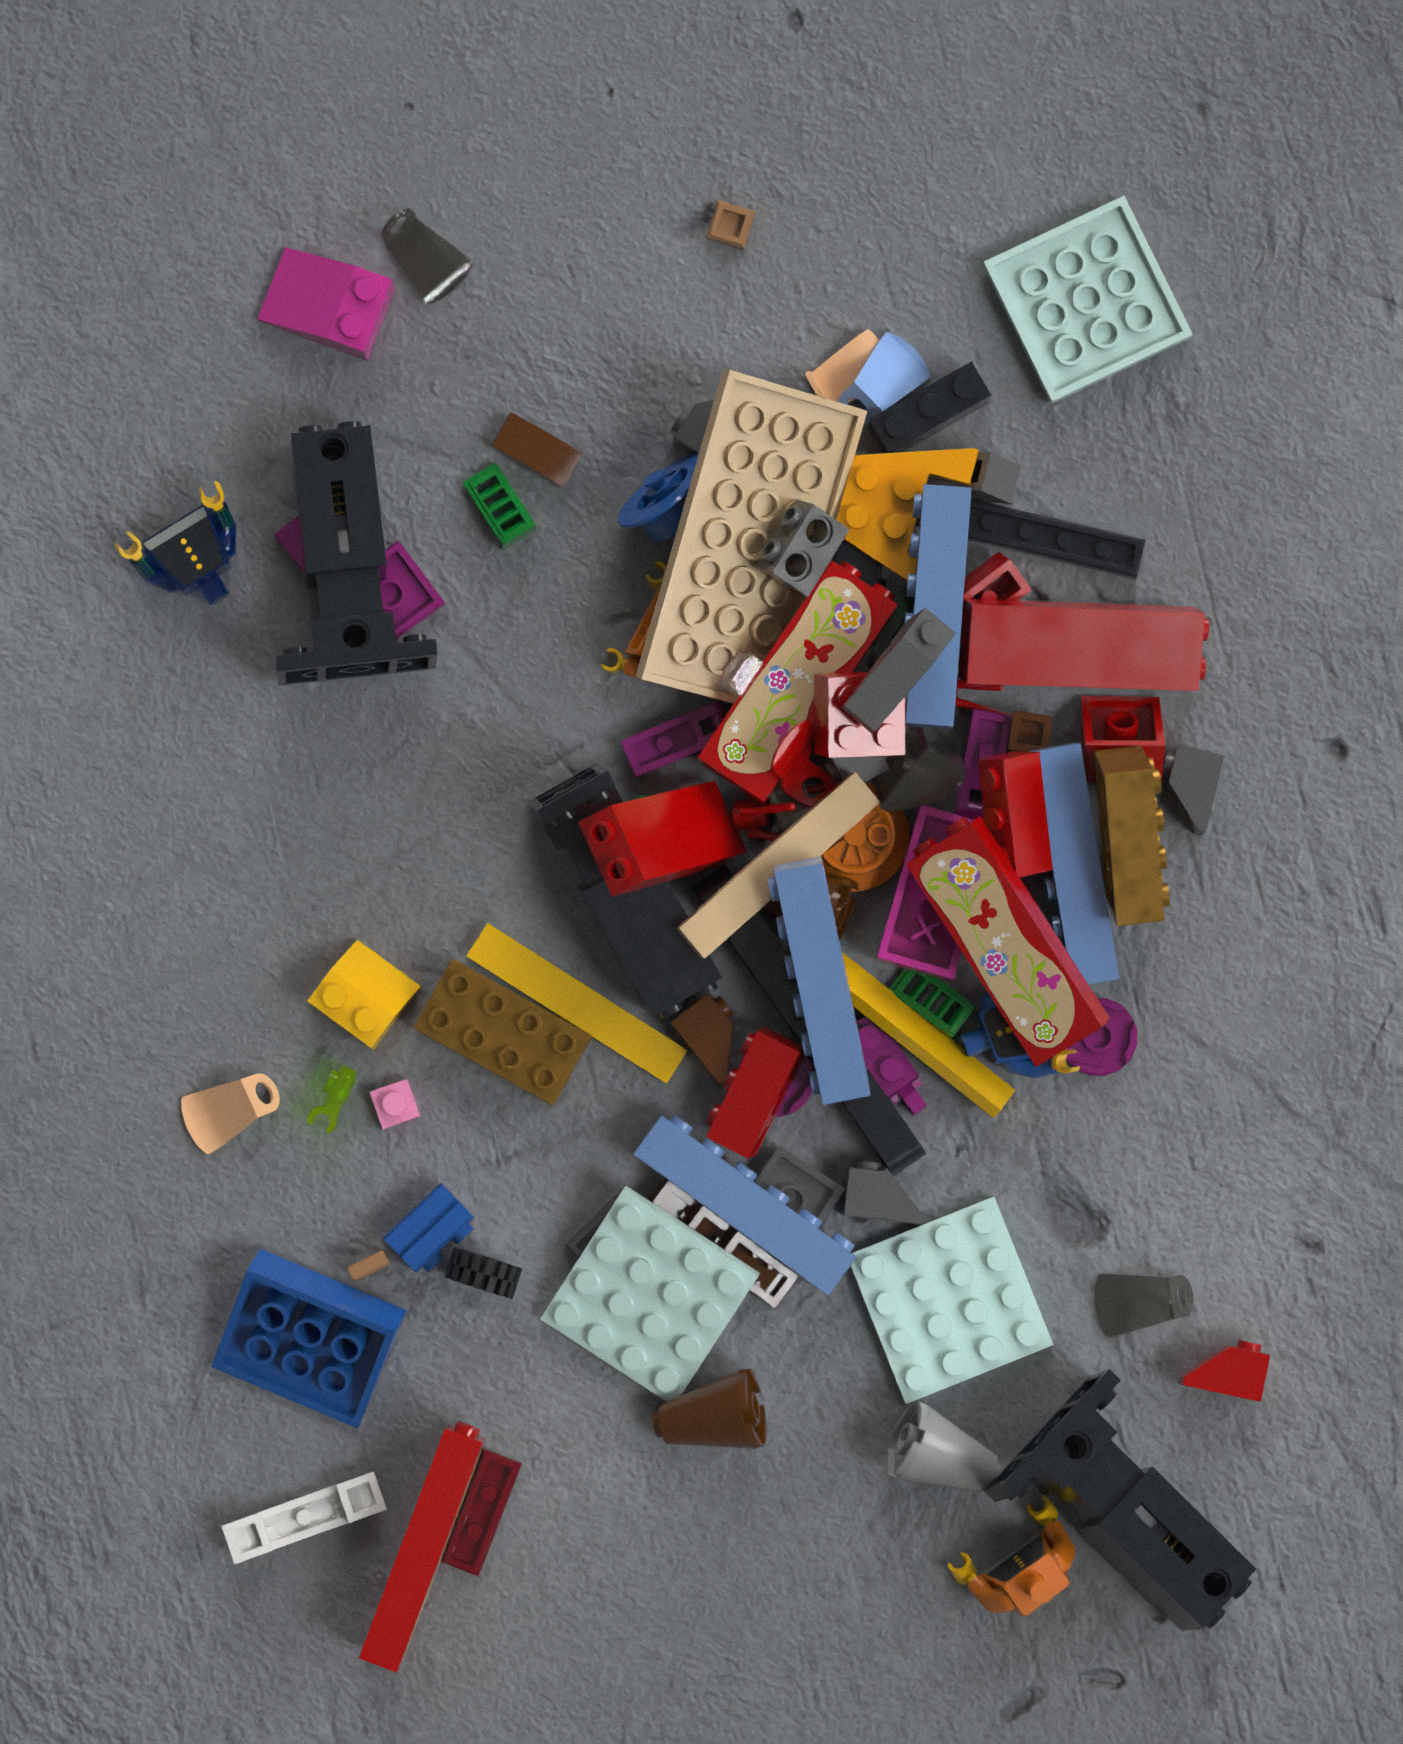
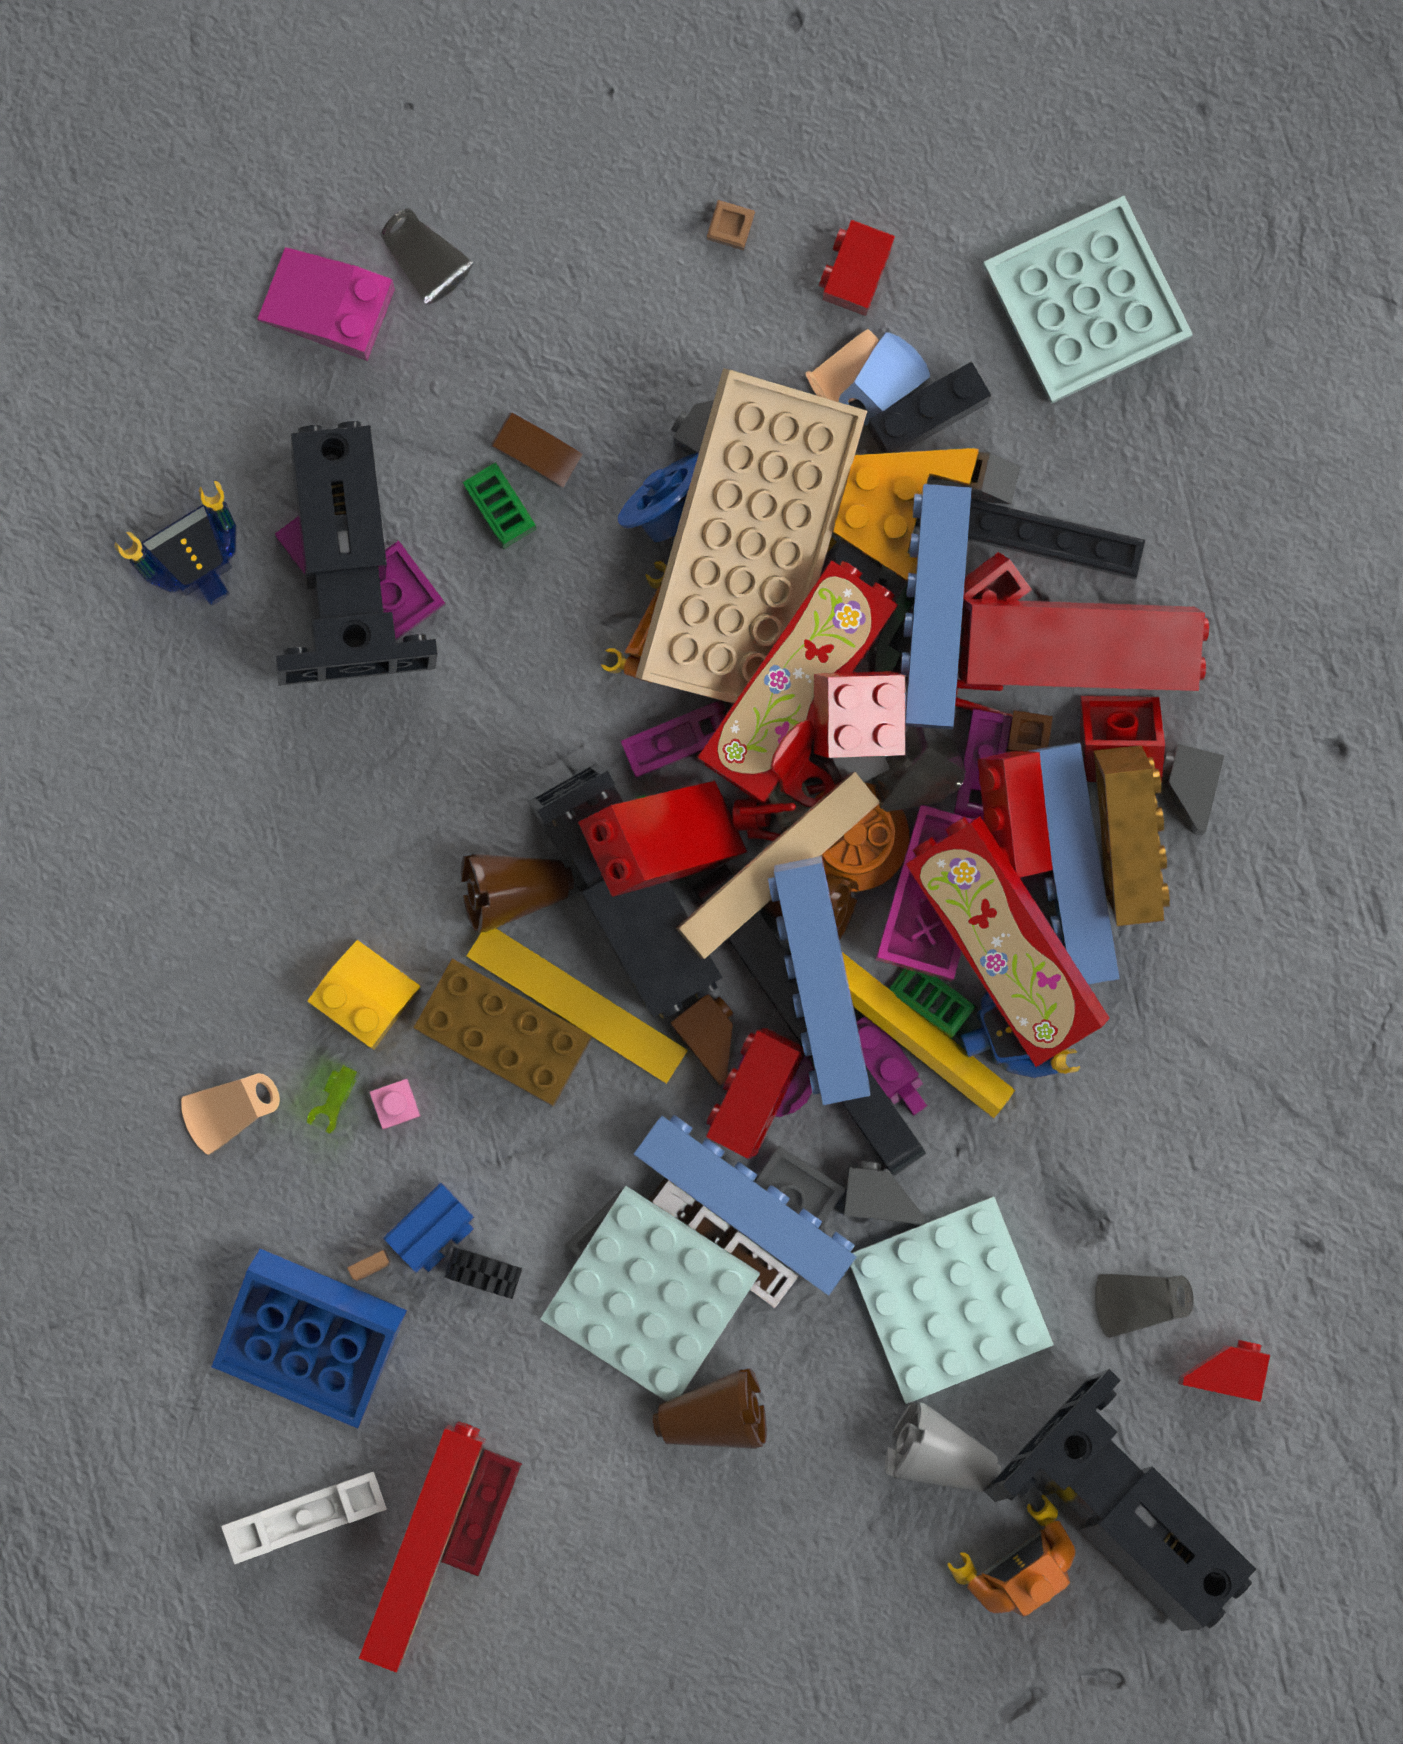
(511, 887): none -> reddish brown cone
(739, 673): clear tile -> none
(809, 554): dark grey brick -> none
(857, 268): none -> red brick
(898, 669): dark grey slope -> none
(1109, 1046): magenta tile -> none

